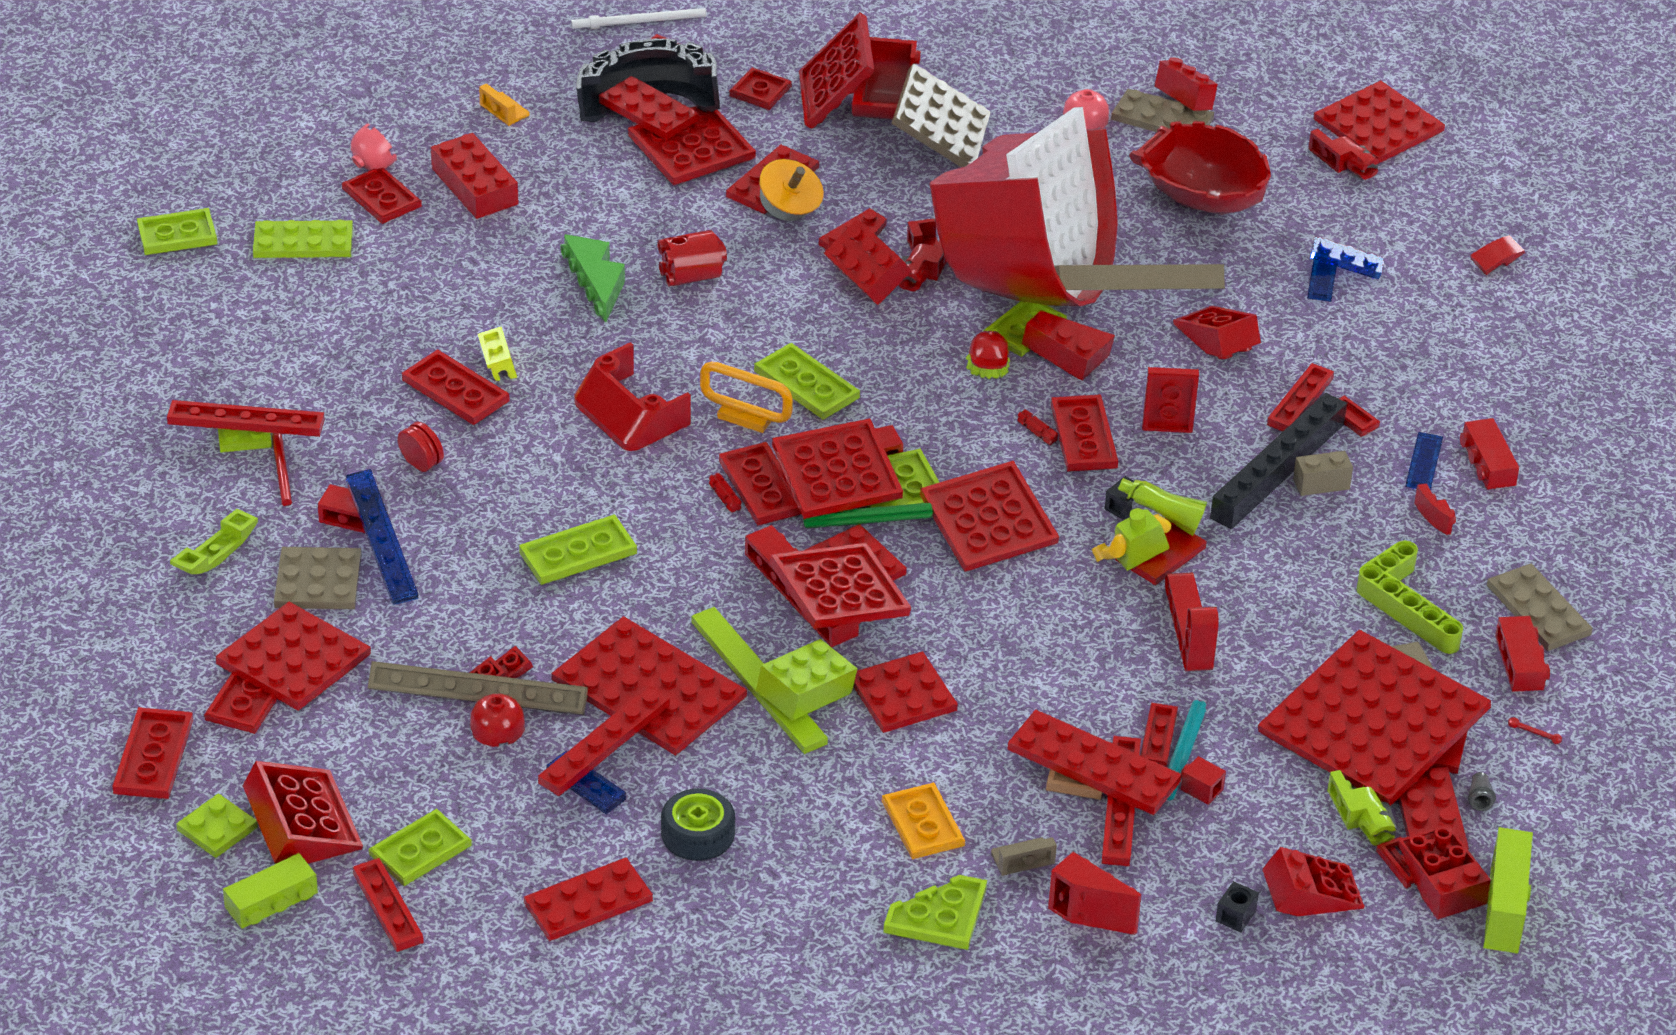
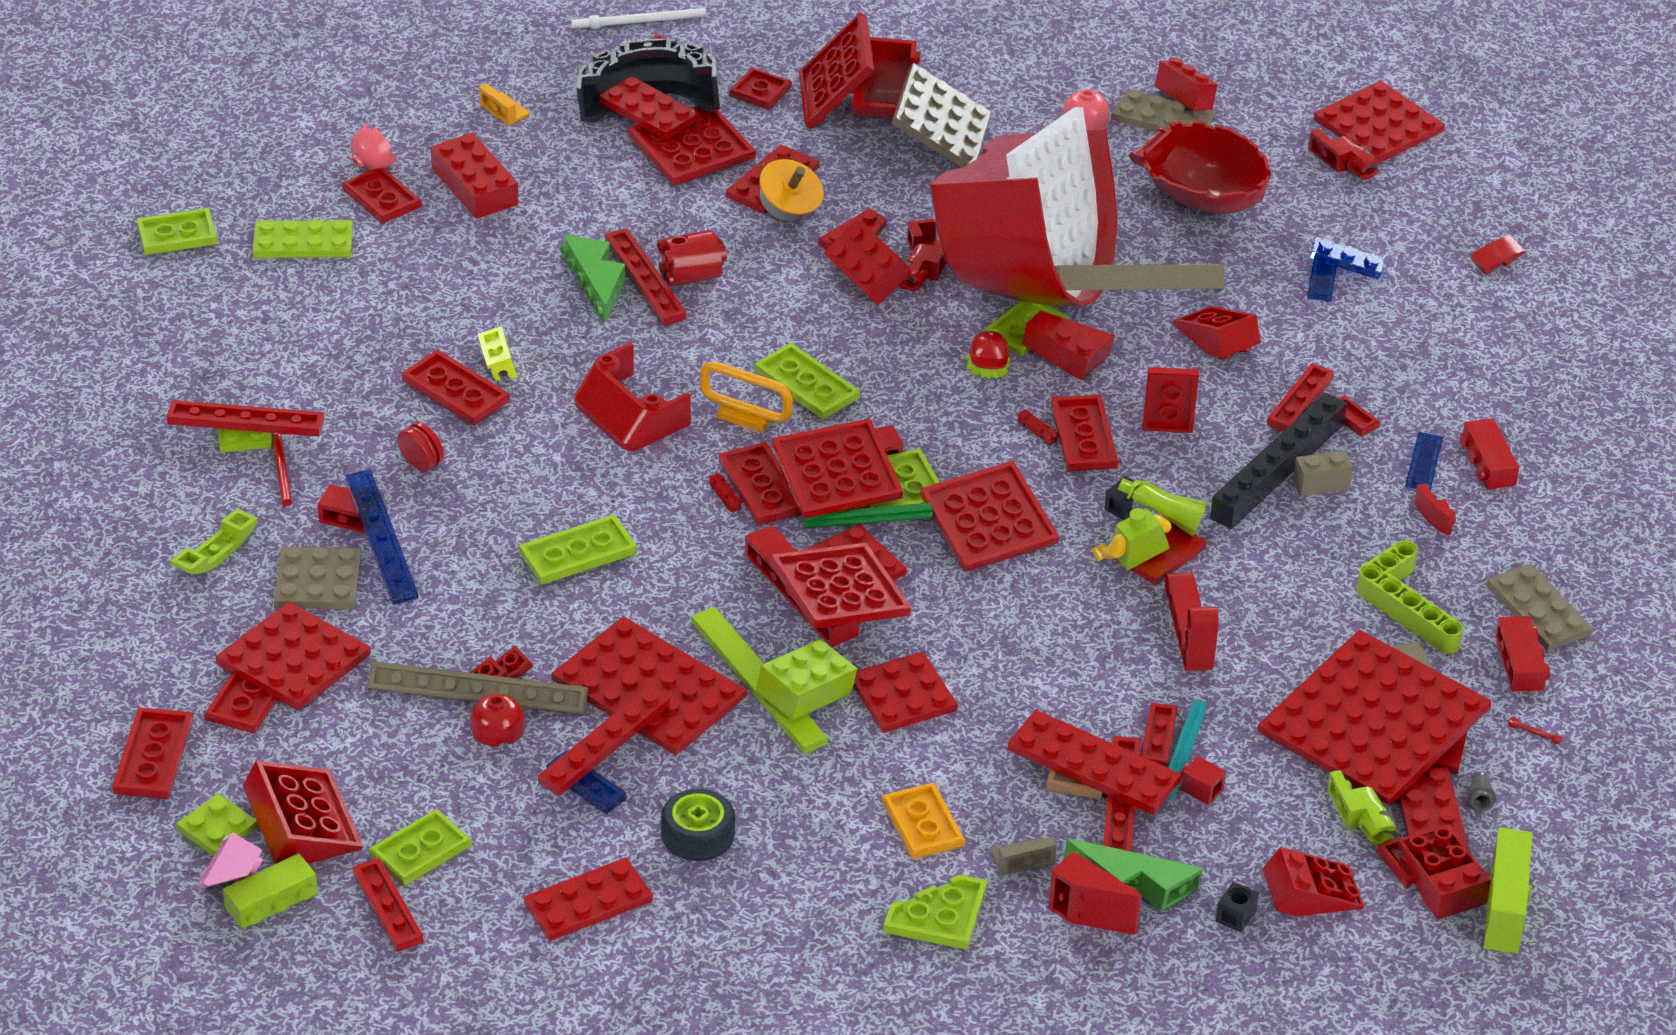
(231, 862): none -> bright pink slope
(645, 277): none -> red plate
(1157, 879): none -> bright green slope

